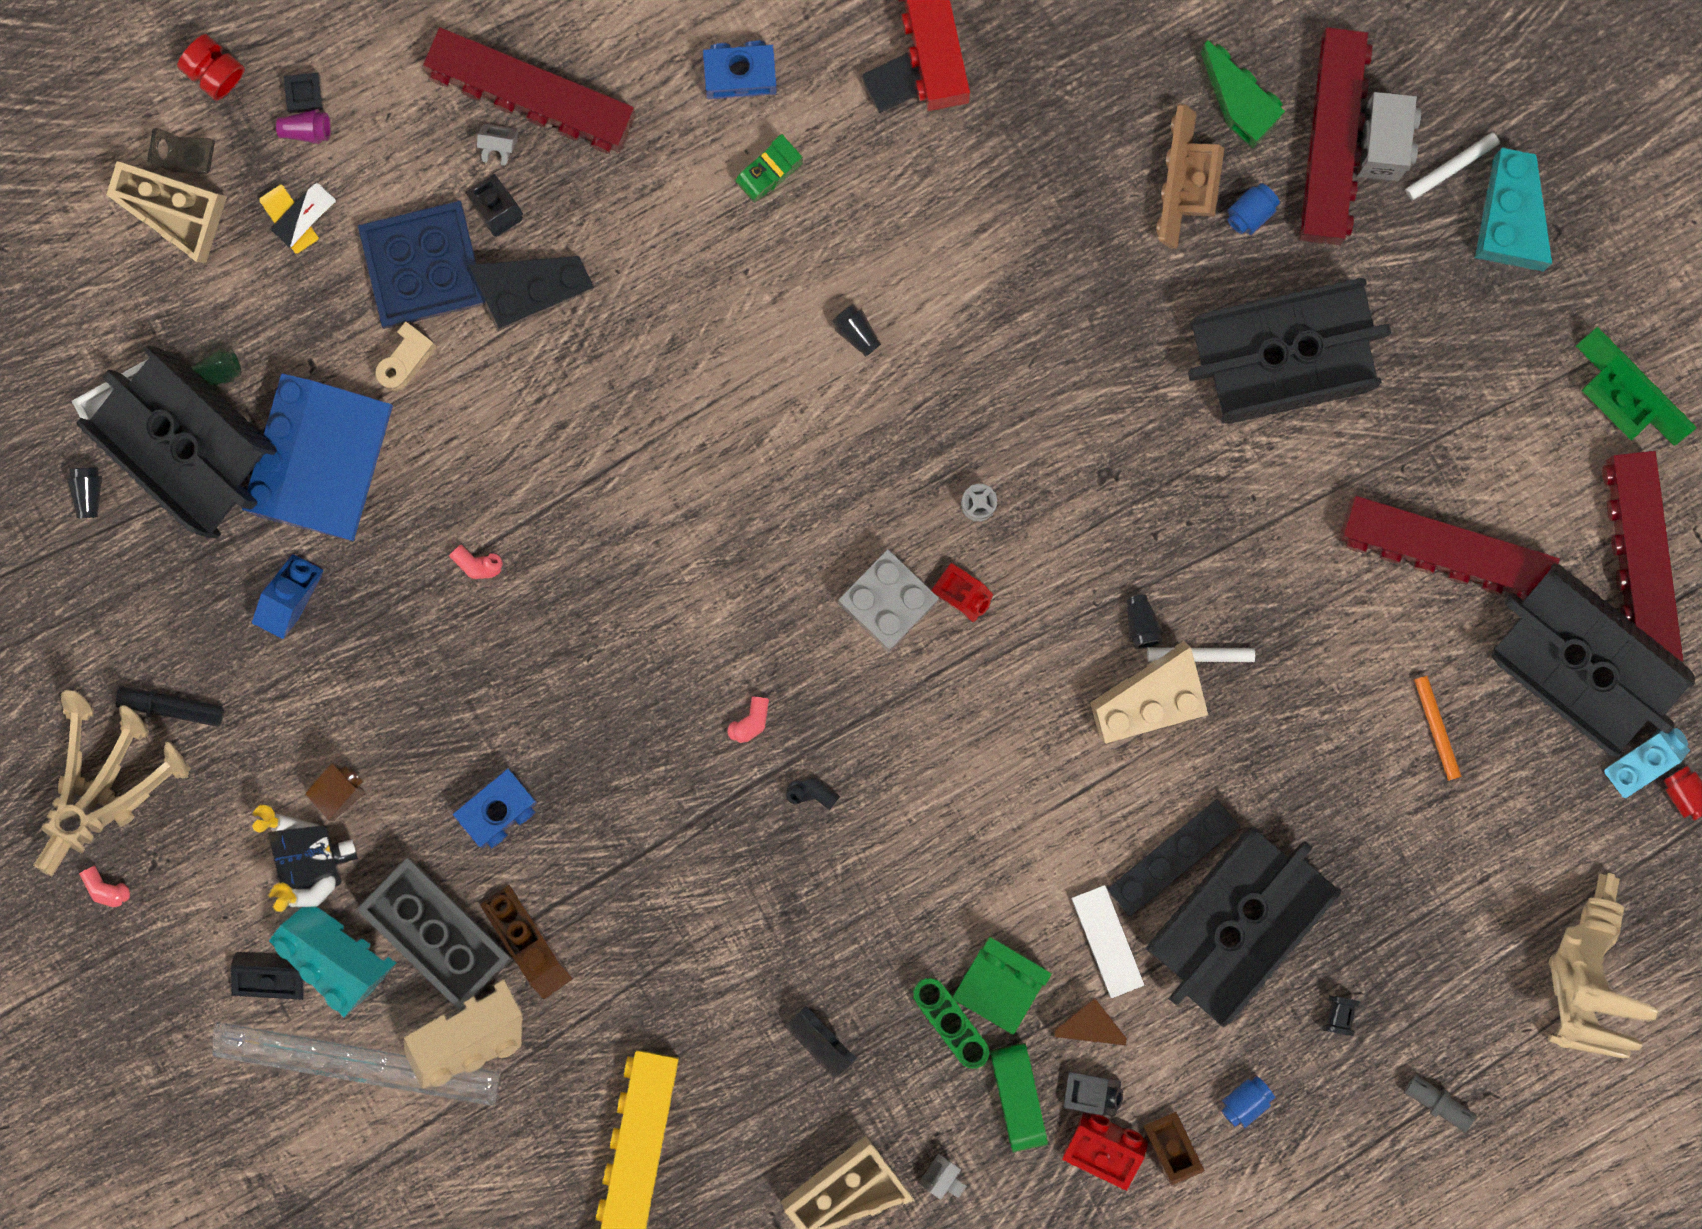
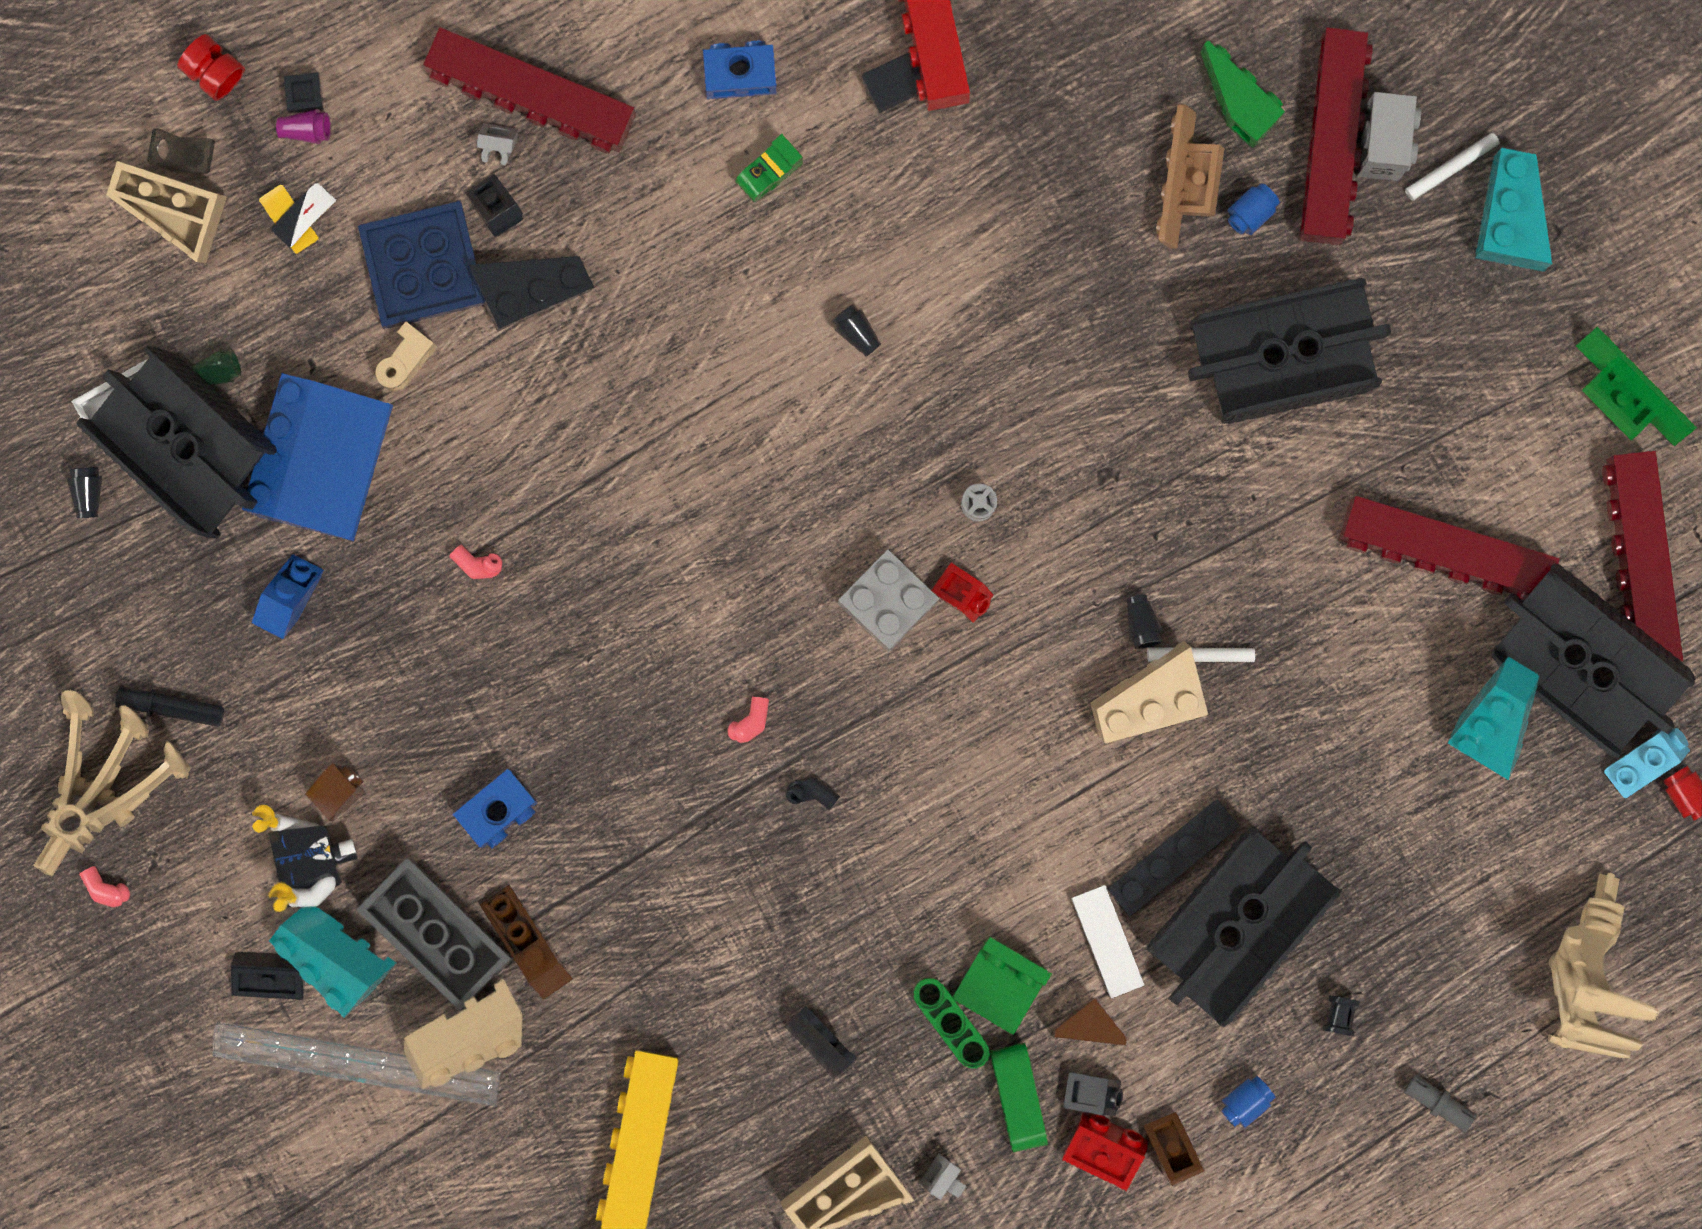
(1437, 728): orange bar -> none
(1497, 719): none -> teal wedge

